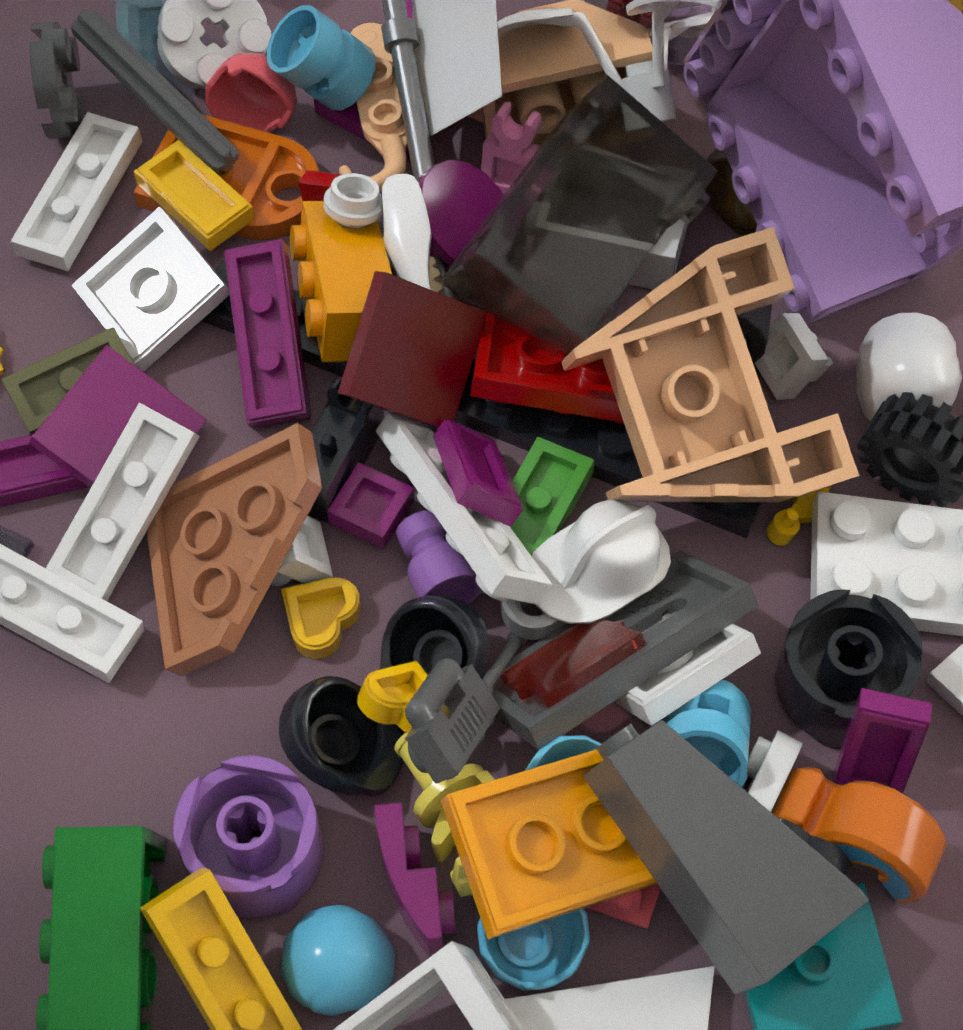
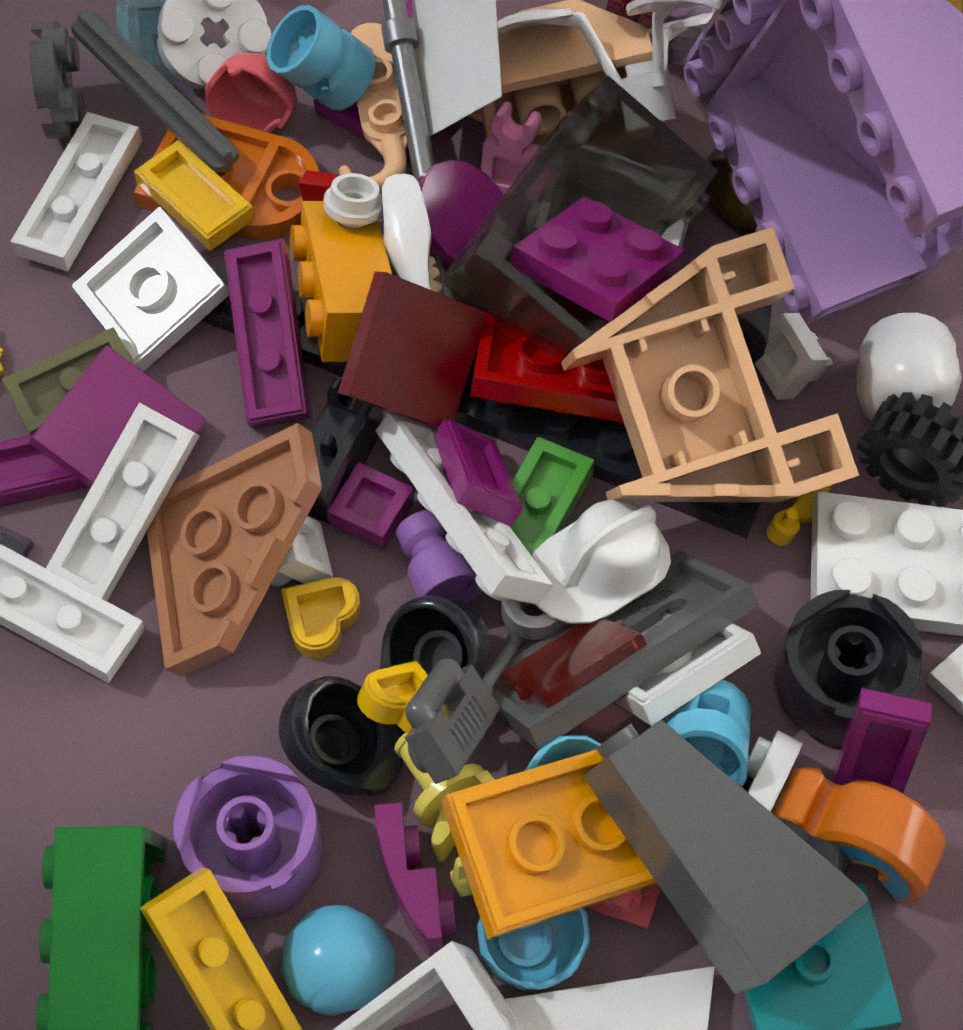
(597, 258): none -> magenta plate

